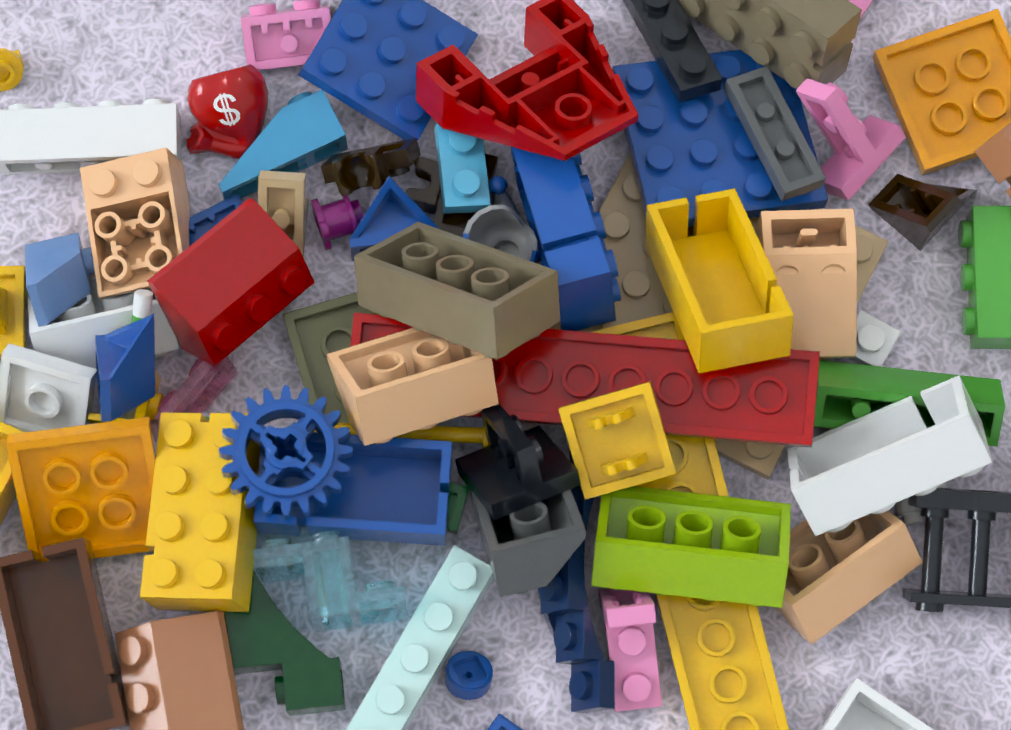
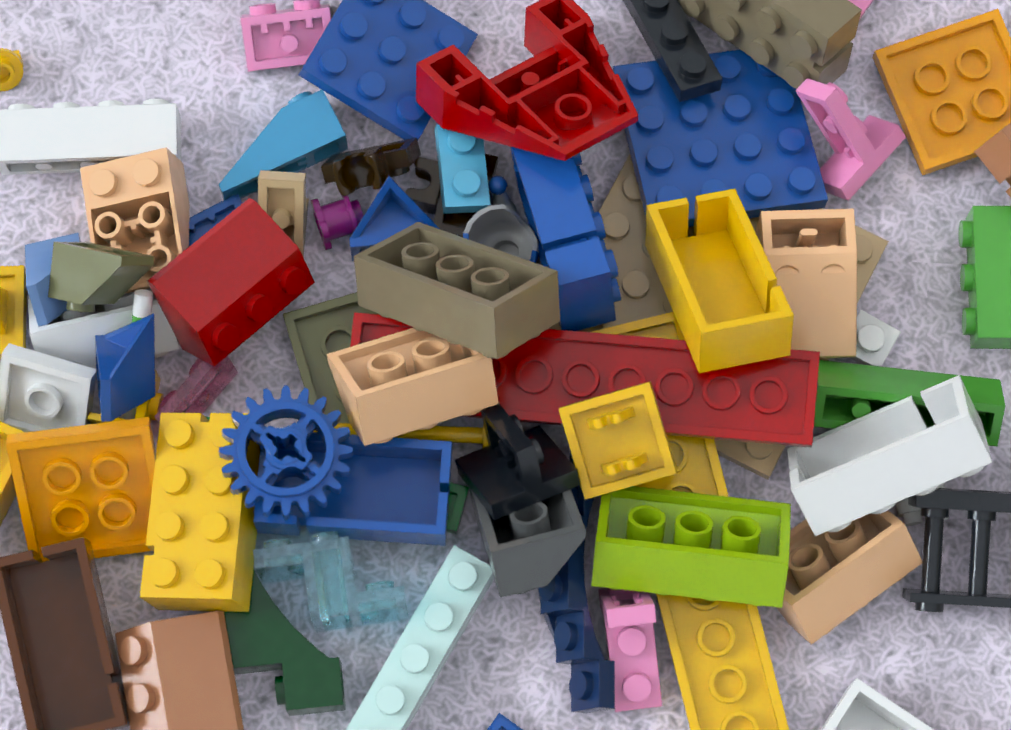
(93, 273): none -> slope
(228, 111): red piece -> none
(468, 675): blue tile -> none
(774, 133): dark grey plate -> none
(918, 208): dark brown slope -> none

